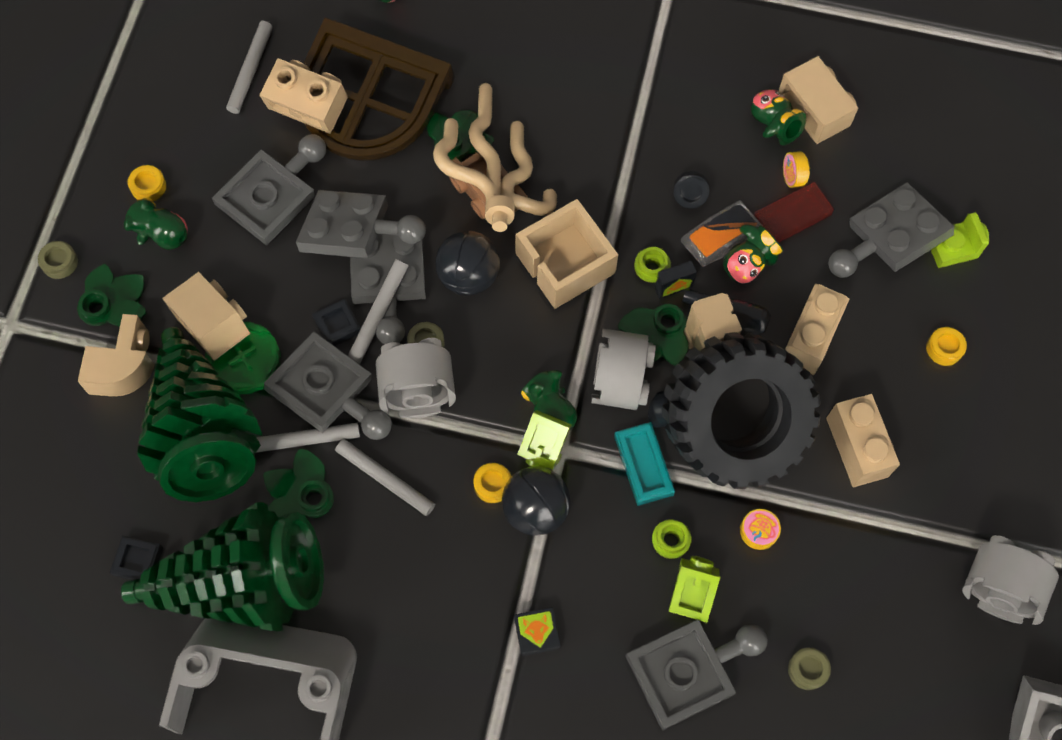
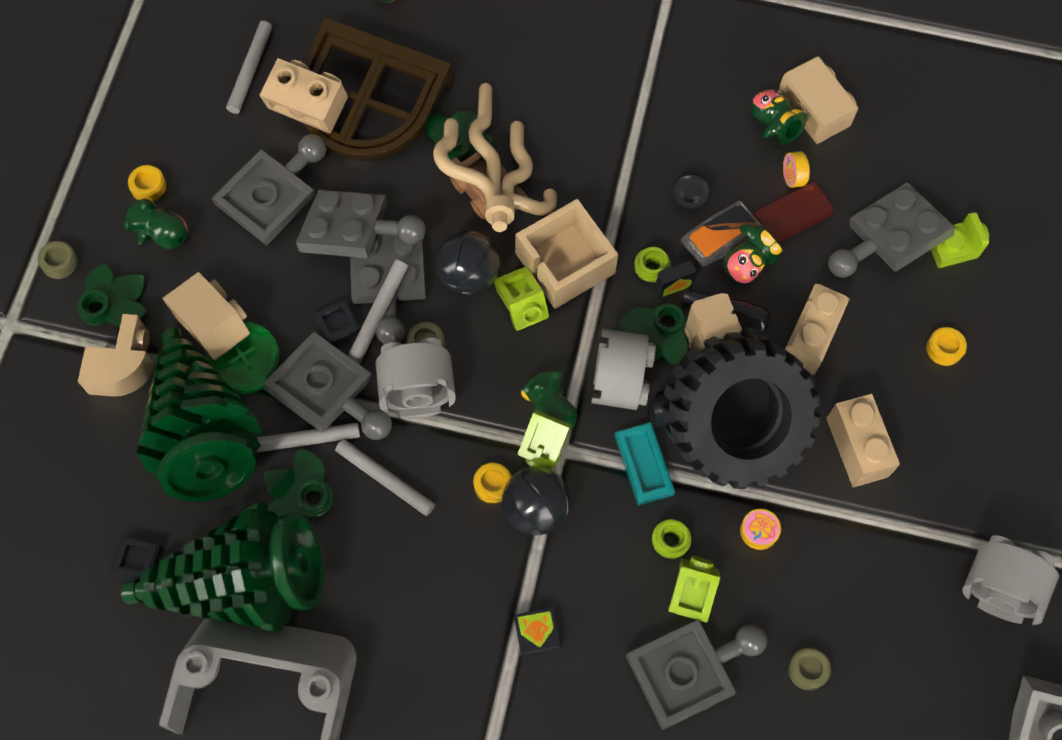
(522, 298): none -> lime bracket

